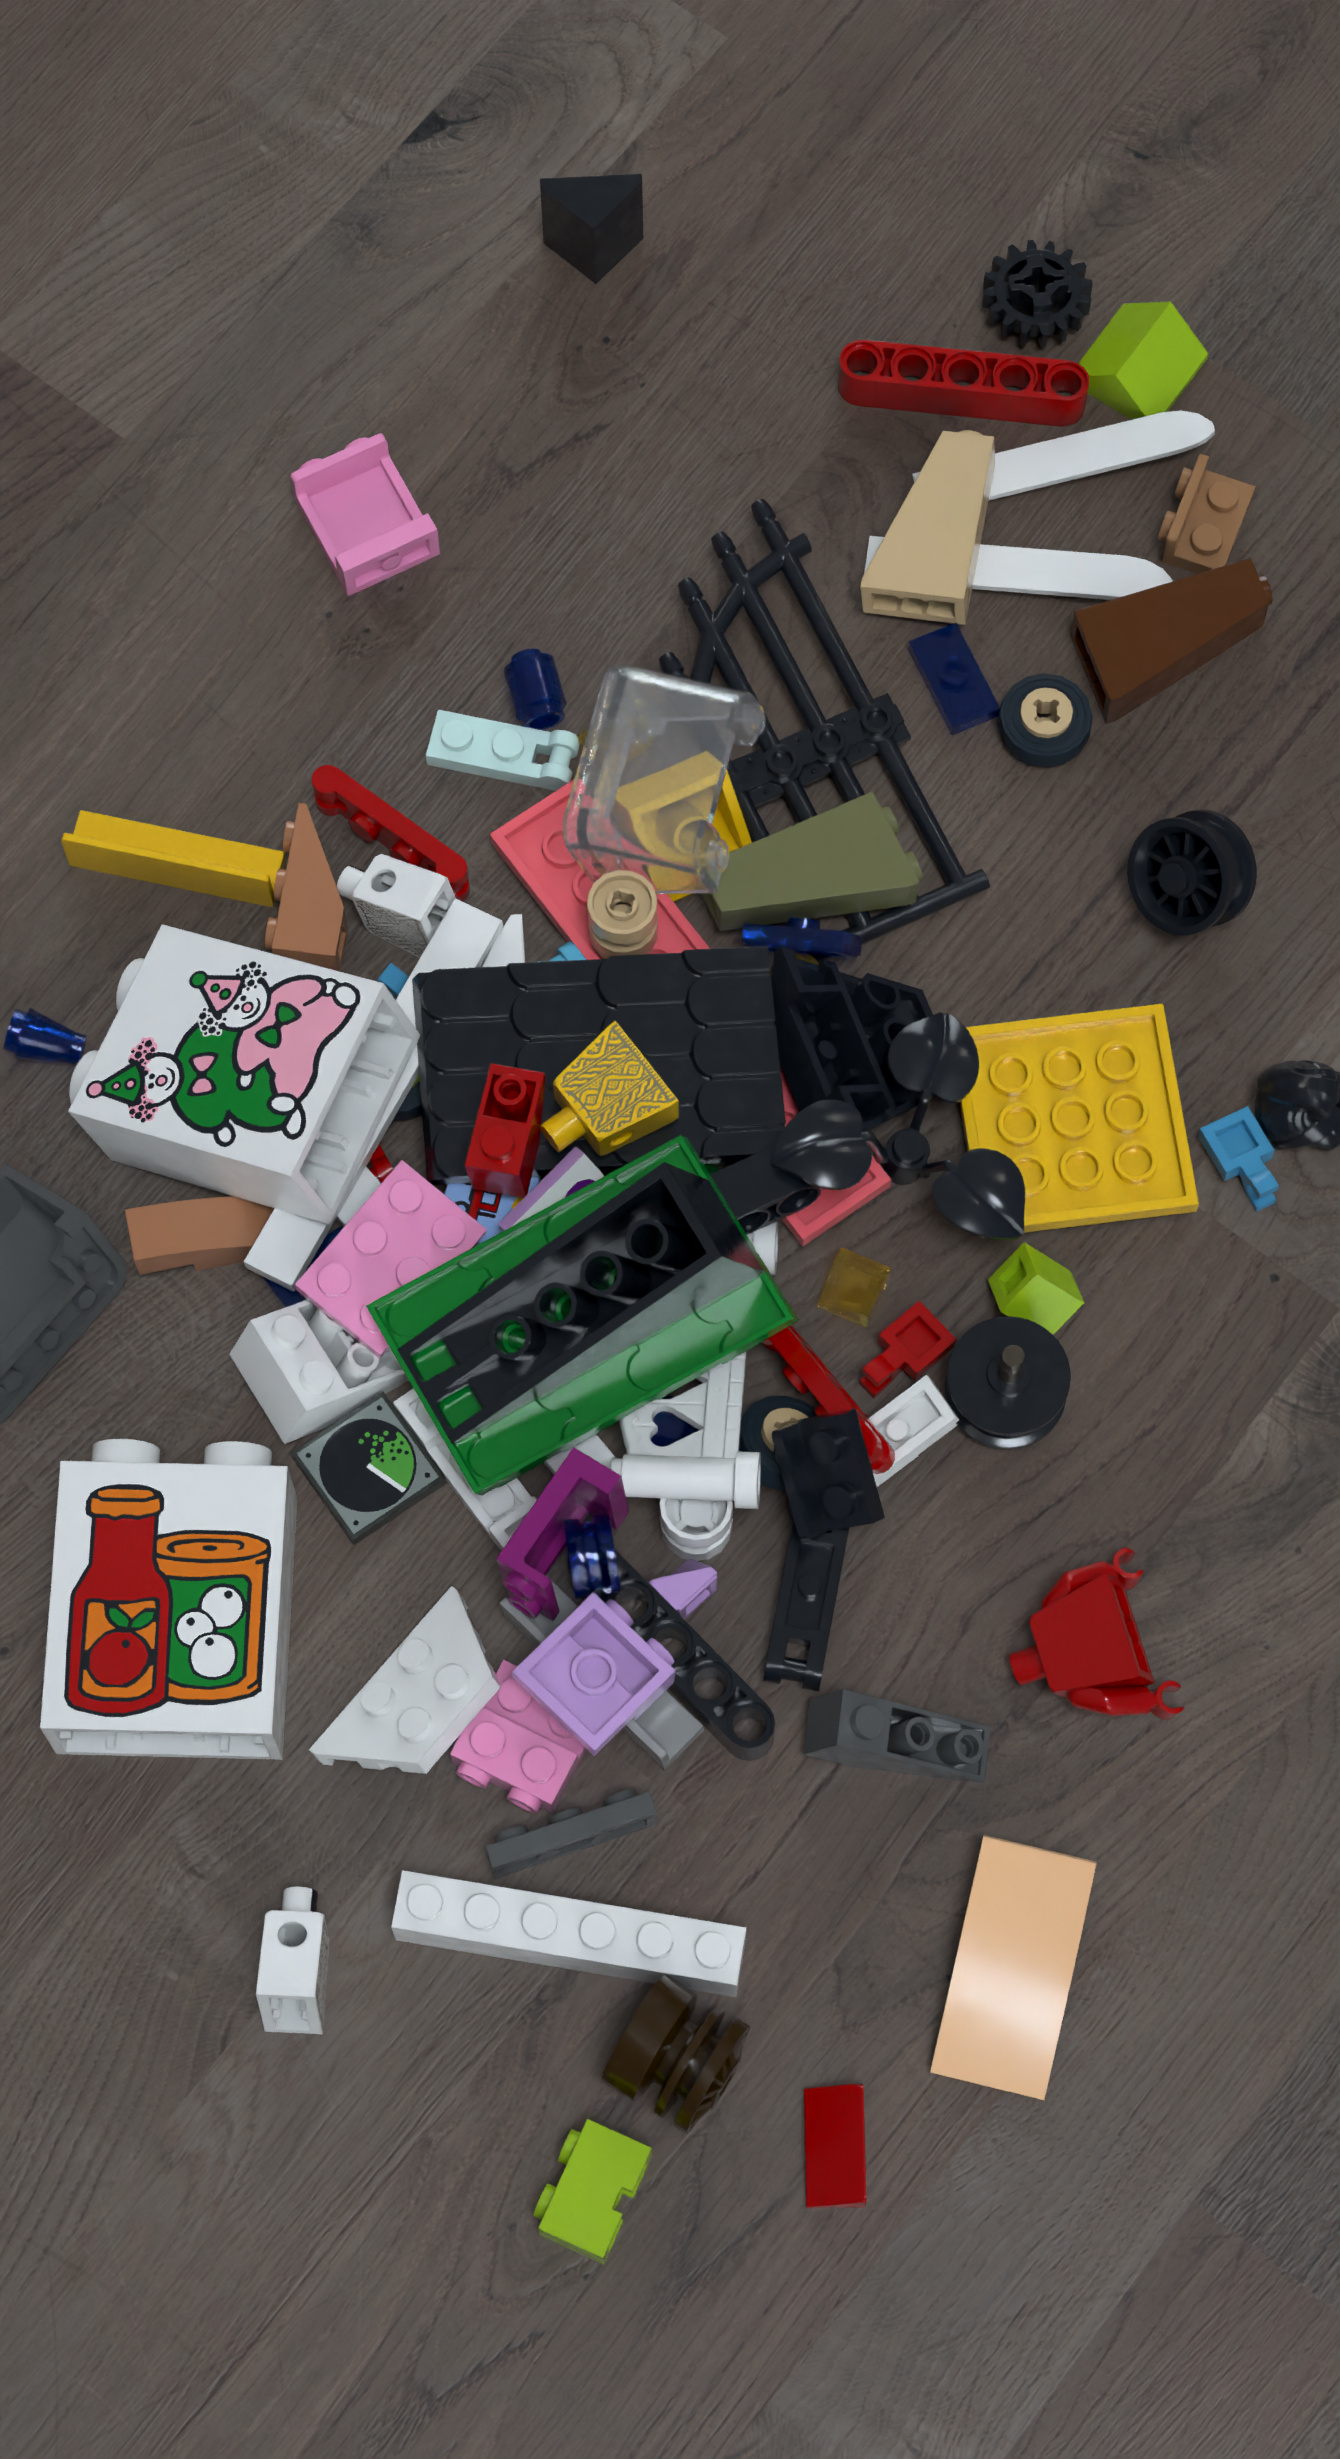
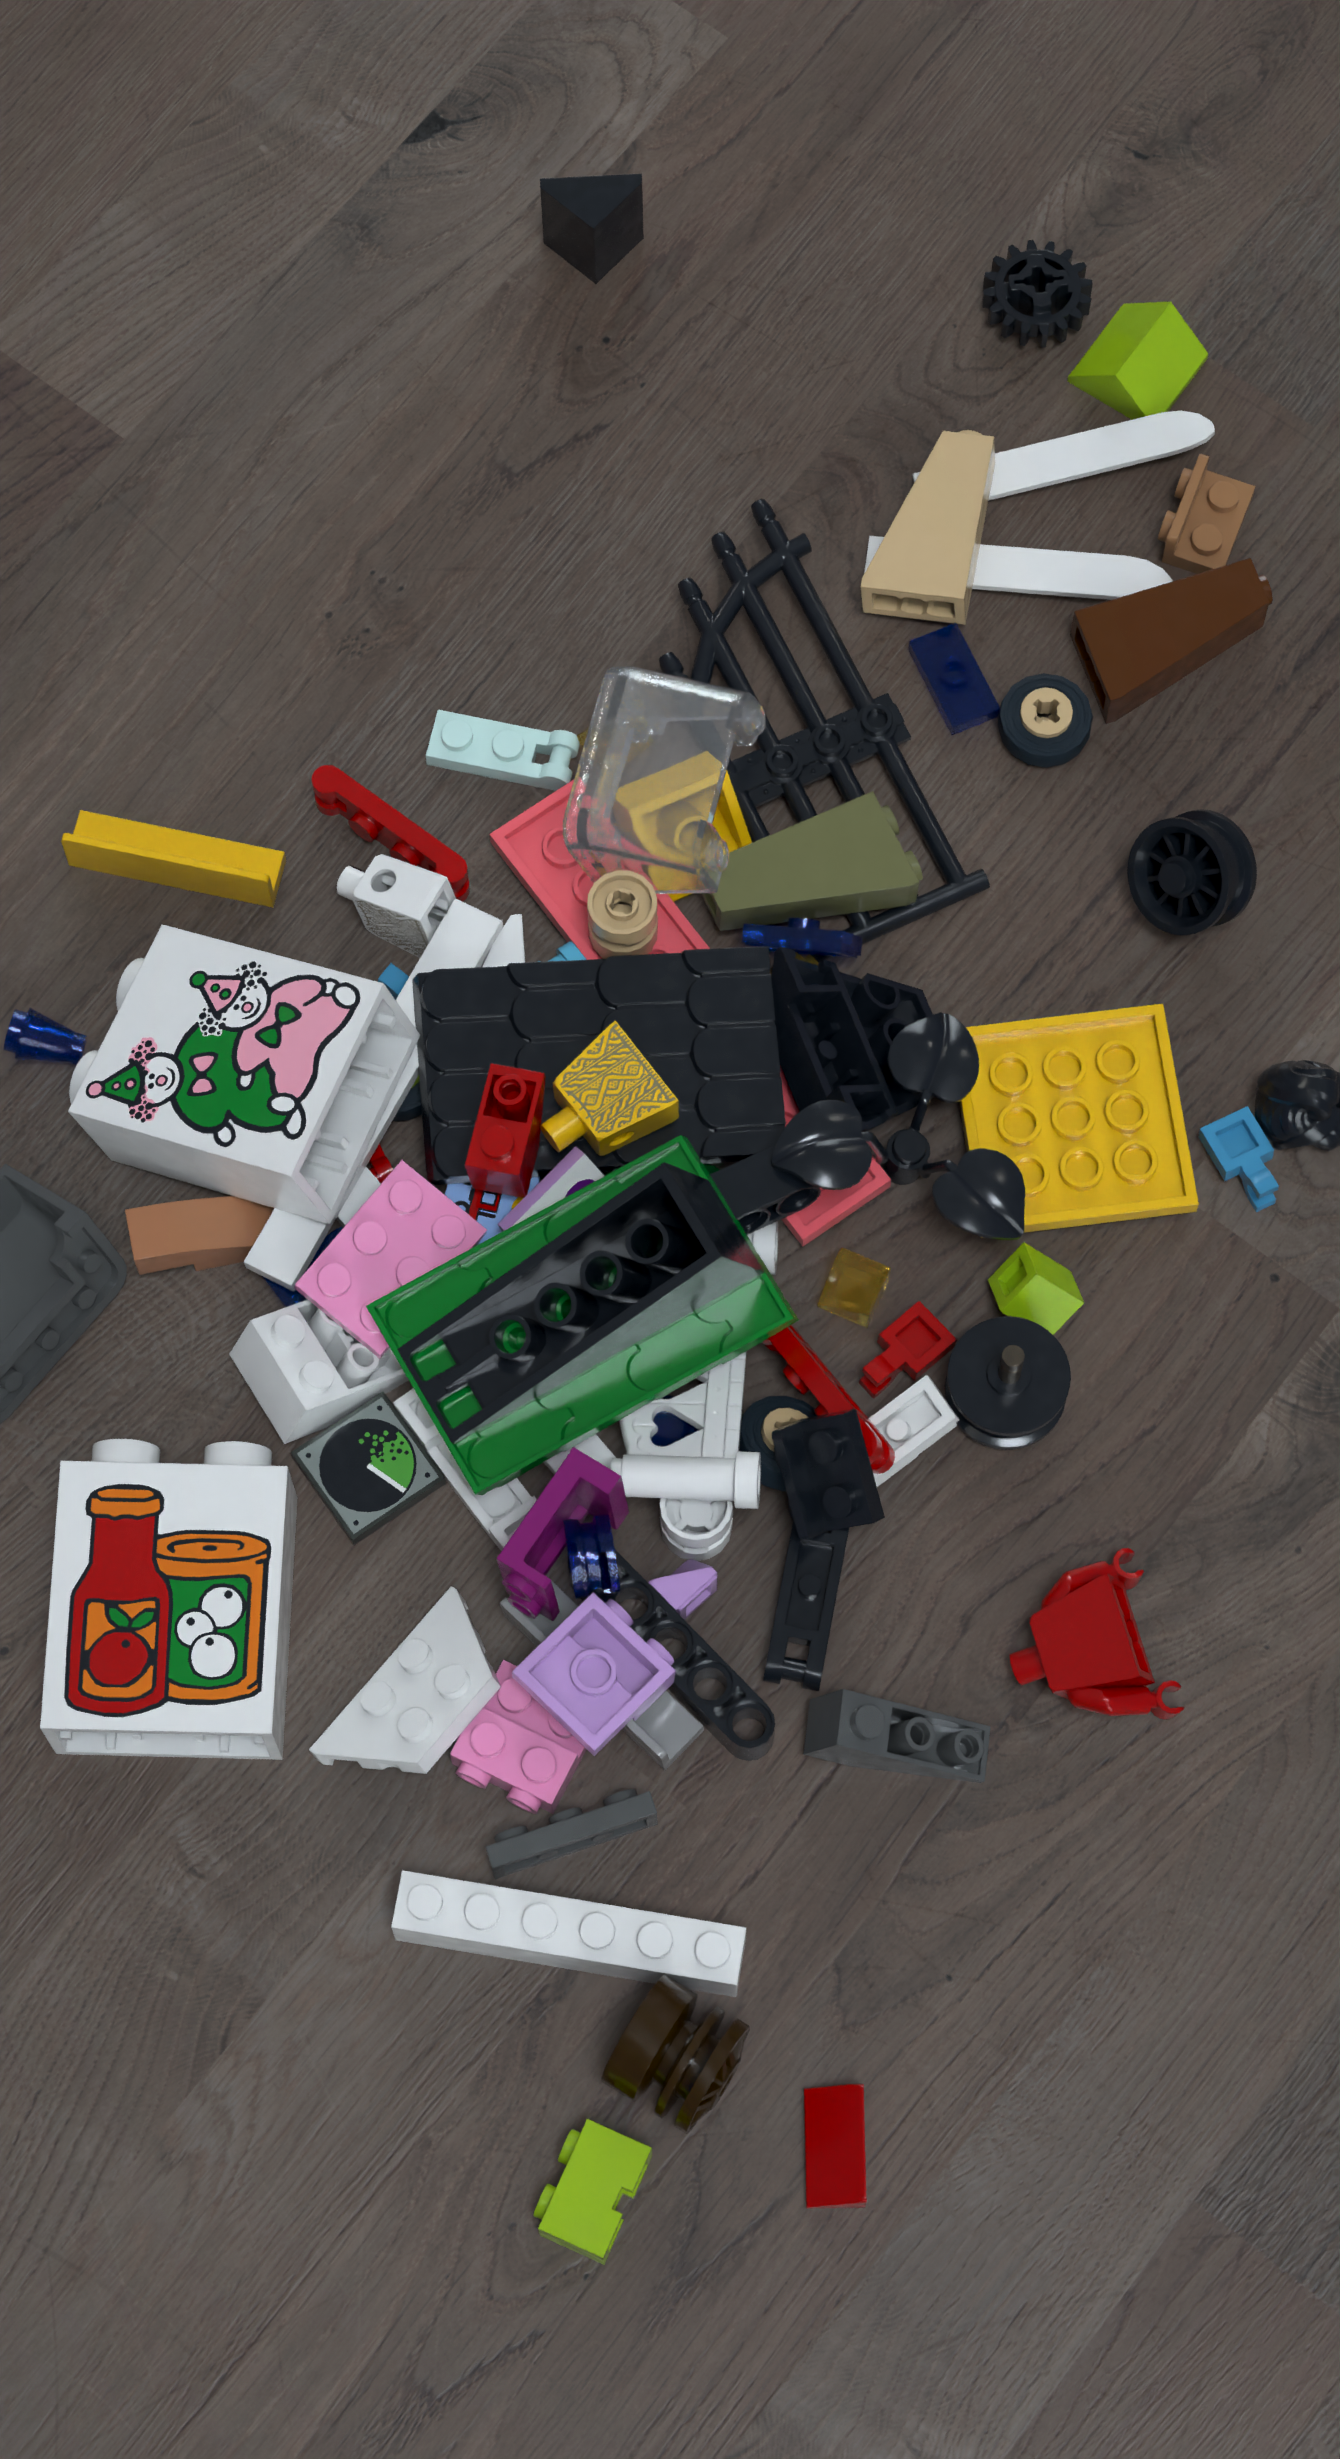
(294, 1965): white torso -> none
(311, 912): nougat slope -> none
(363, 514): bright pink panel -> none
(535, 689): clear blue brick -> none
(985, 371): red beam -> none
(1013, 1967): light nougat slope -> none

